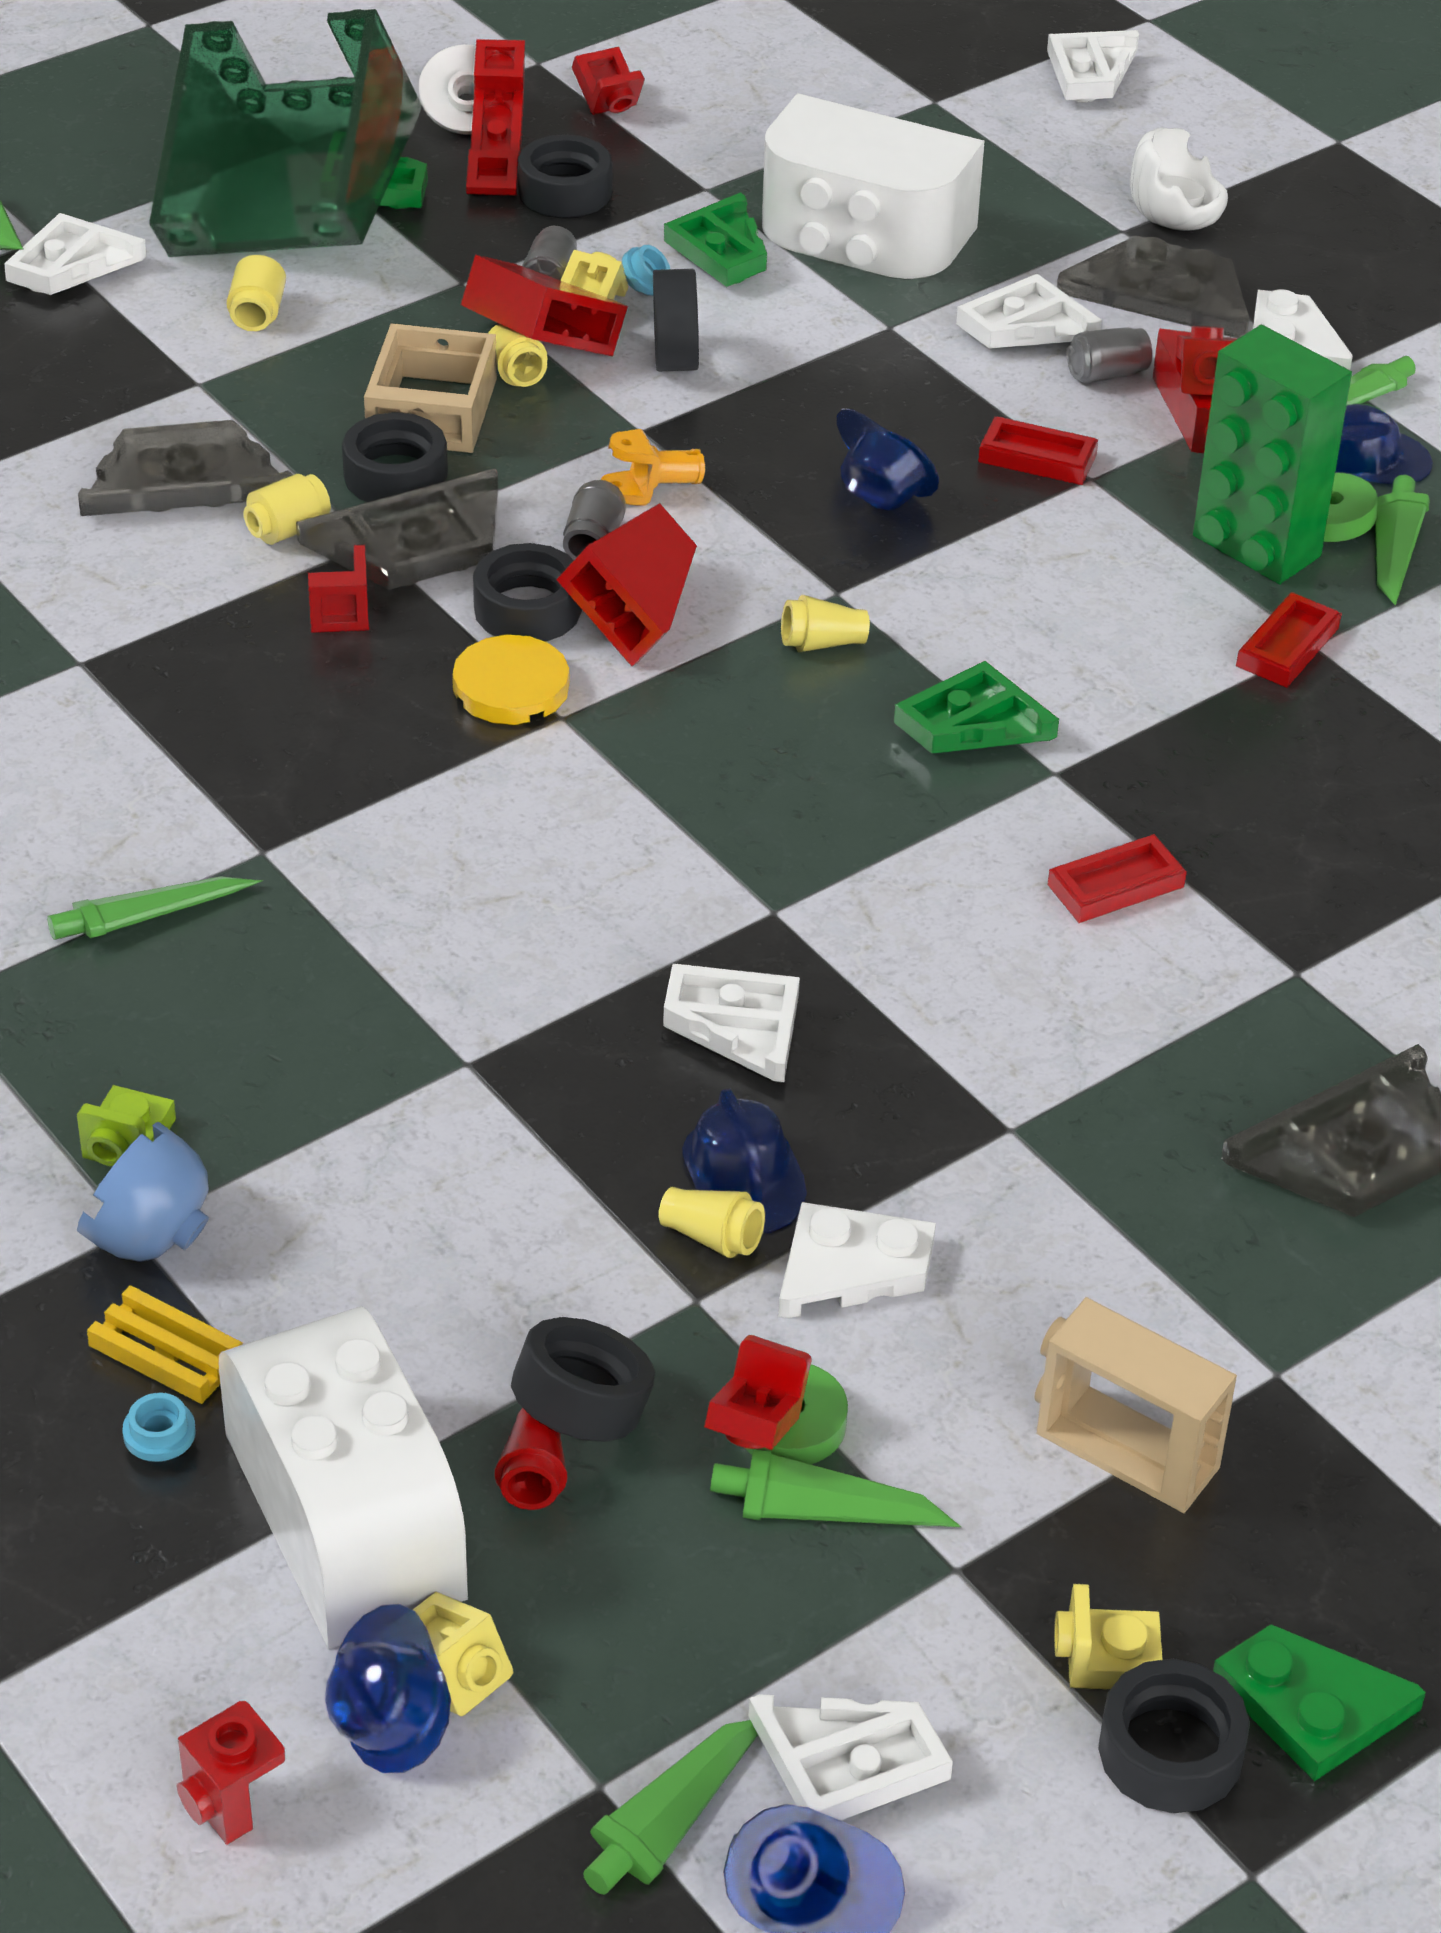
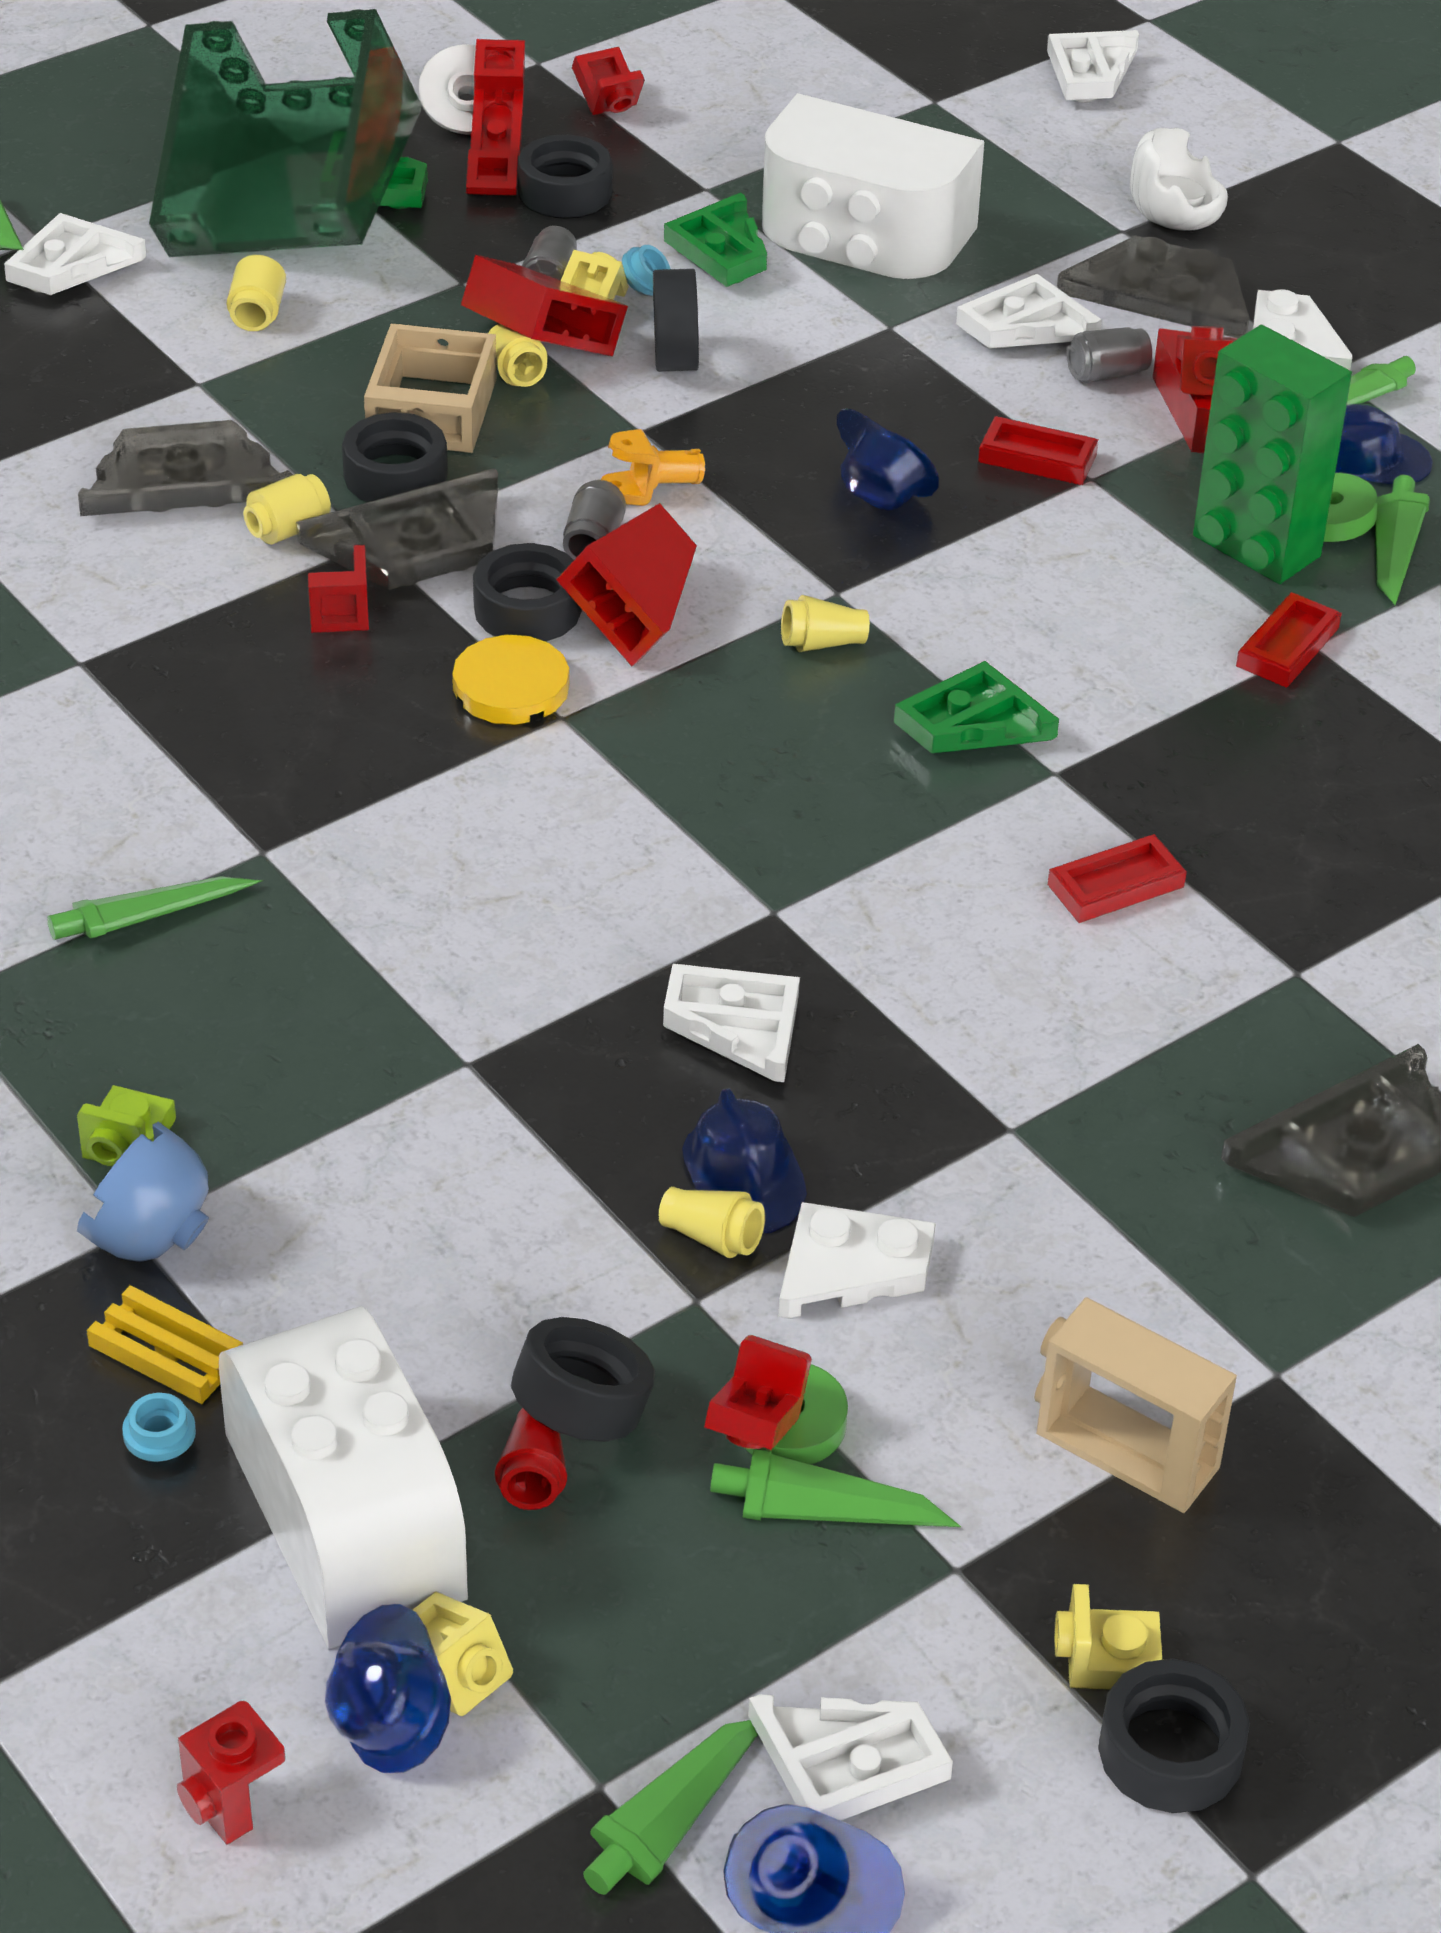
(1316, 1698): green wing -> none

